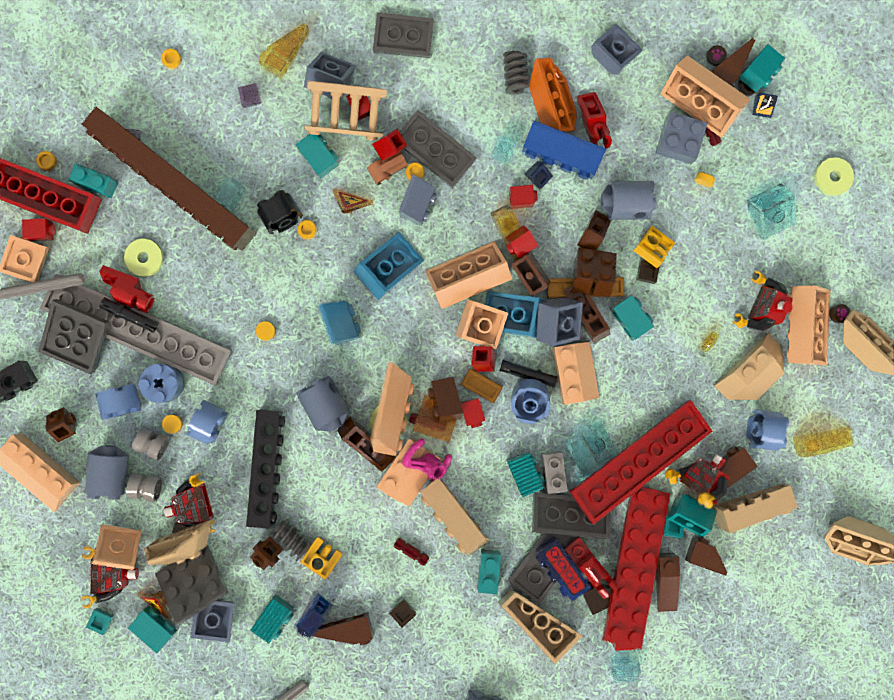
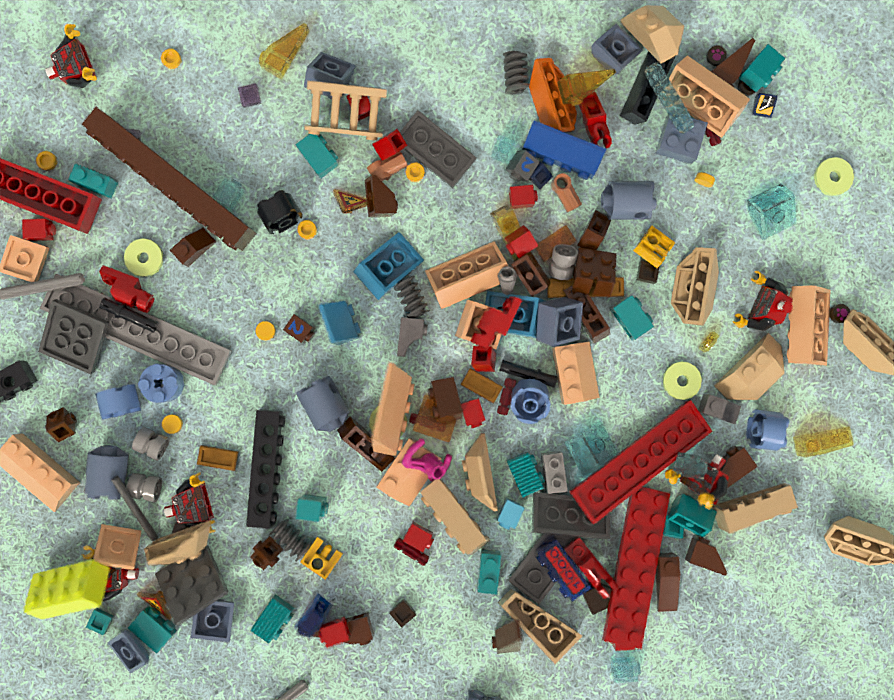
(66, 589): none -> neon yellow brick
(71, 61): none -> torso
(129, 650): none -> sand blue slope
(134, 508): none -> dark grey bar
(192, 246): none -> reddish brown slope
(205, 422): medium blue brick -> none
(217, 458): none -> pearl gold tile
(299, 329): none -> reddish brown brick
(311, 508): none -> teal brick
(334, 632): none -> red brick
(380, 198): none -> reddish brown slope
(403, 35): dark grey plate -> none
(409, 332): none -> flat silver arch
(411, 298): none -> dark grey piece
(417, 201): sand blue slope -> none
(418, 537): none -> red brick
(479, 473): none -> tan wedge
(495, 322): none -> red plate
(505, 398): none -> dark red axle
(507, 278): none -> light grey cone
(508, 638): none -> reddish brown slope
(510, 514): none -> medium azure brick
(522, 166): none -> dark grey brick
(546, 246): none -> clear orange plate
(563, 262): none -> light grey wheel
(567, 194): none -> nougat piece
(578, 86): none -> clear yellow slope
(642, 96): none -> black brick
(655, 30): none -> tan wedge
(669, 98): none -> clear light blue beam
(690, 466): none -> clear light blue brick
(693, 380): none -> yellowish green tile
(696, 286): none -> tan wedge
(719, 408): none -> flat silver arch

